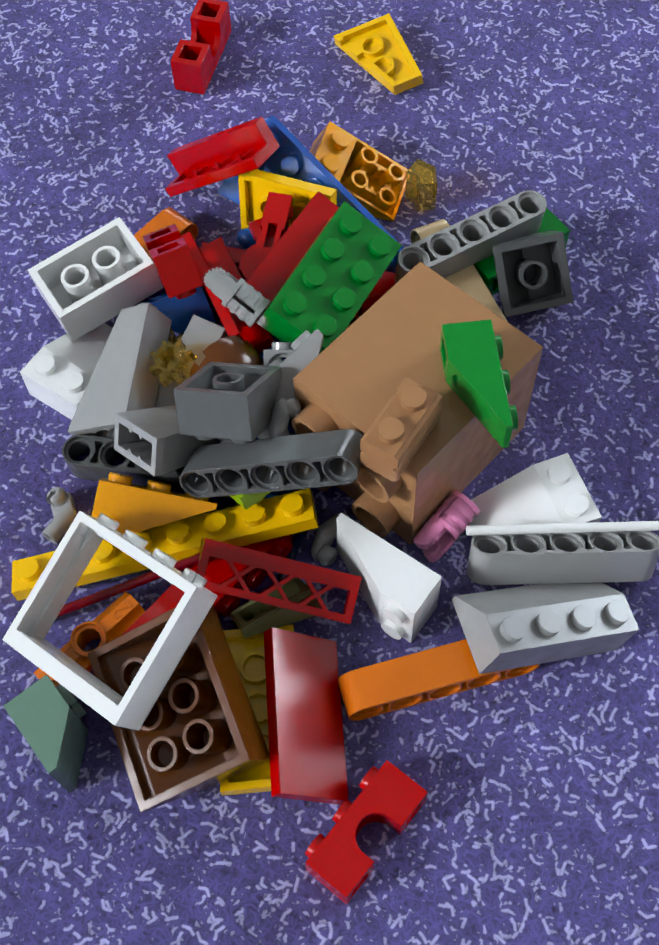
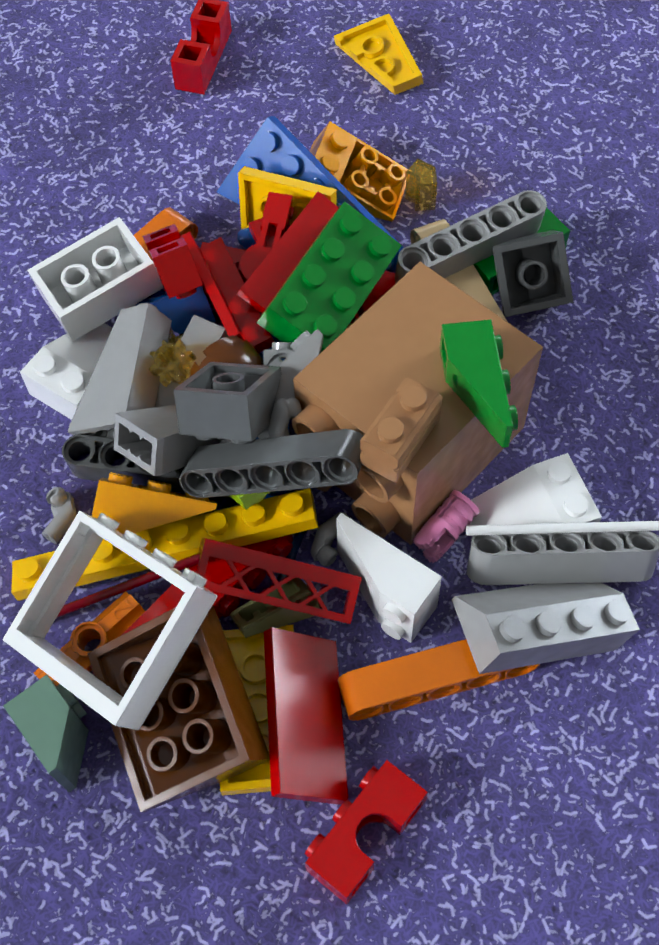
(221, 155): red fence -> none
(236, 295): light grey hinge -> none

